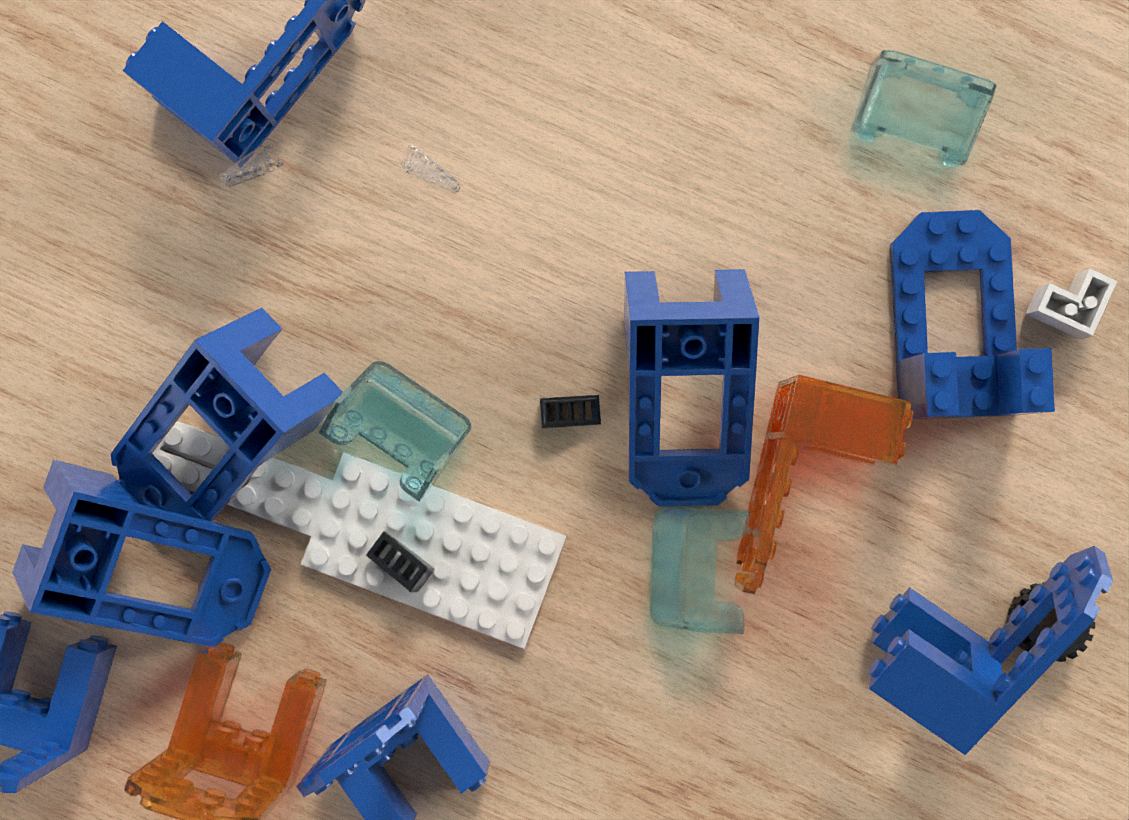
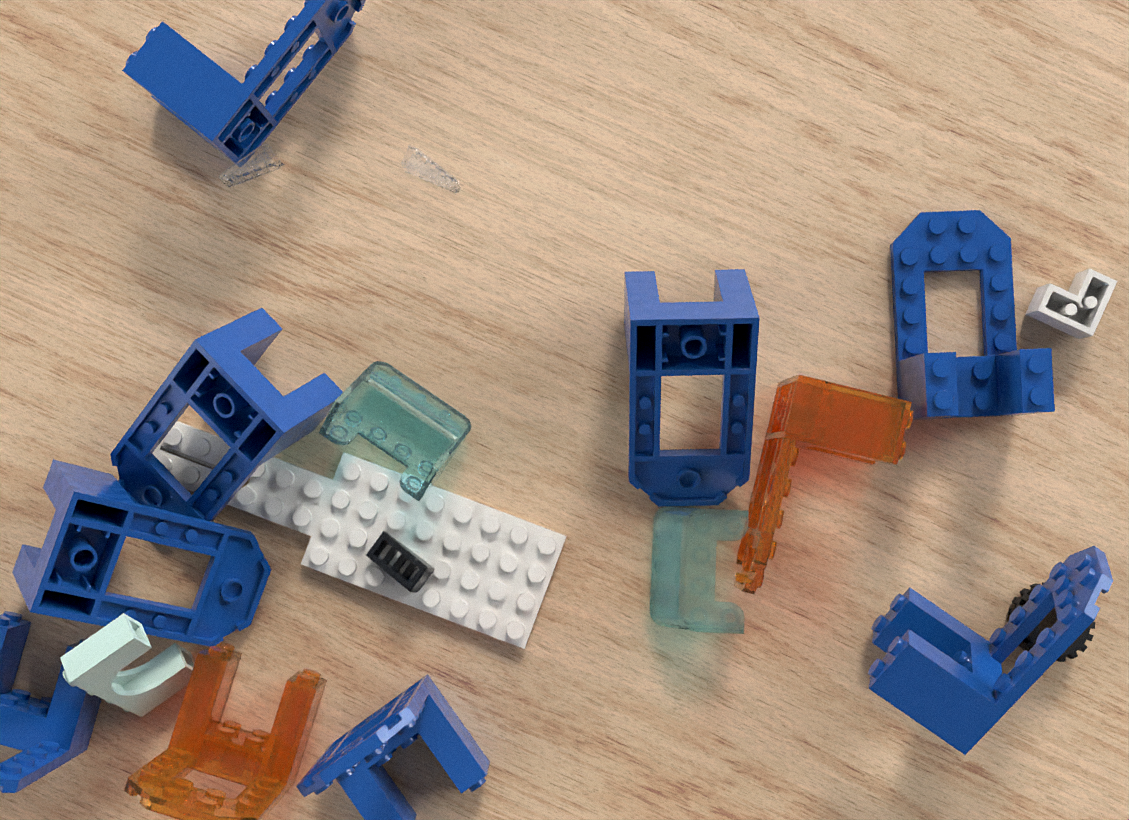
(98, 662): none -> light aqua arch
(545, 411): black slope -> none
(923, 105): clear light blue windscreen -> none

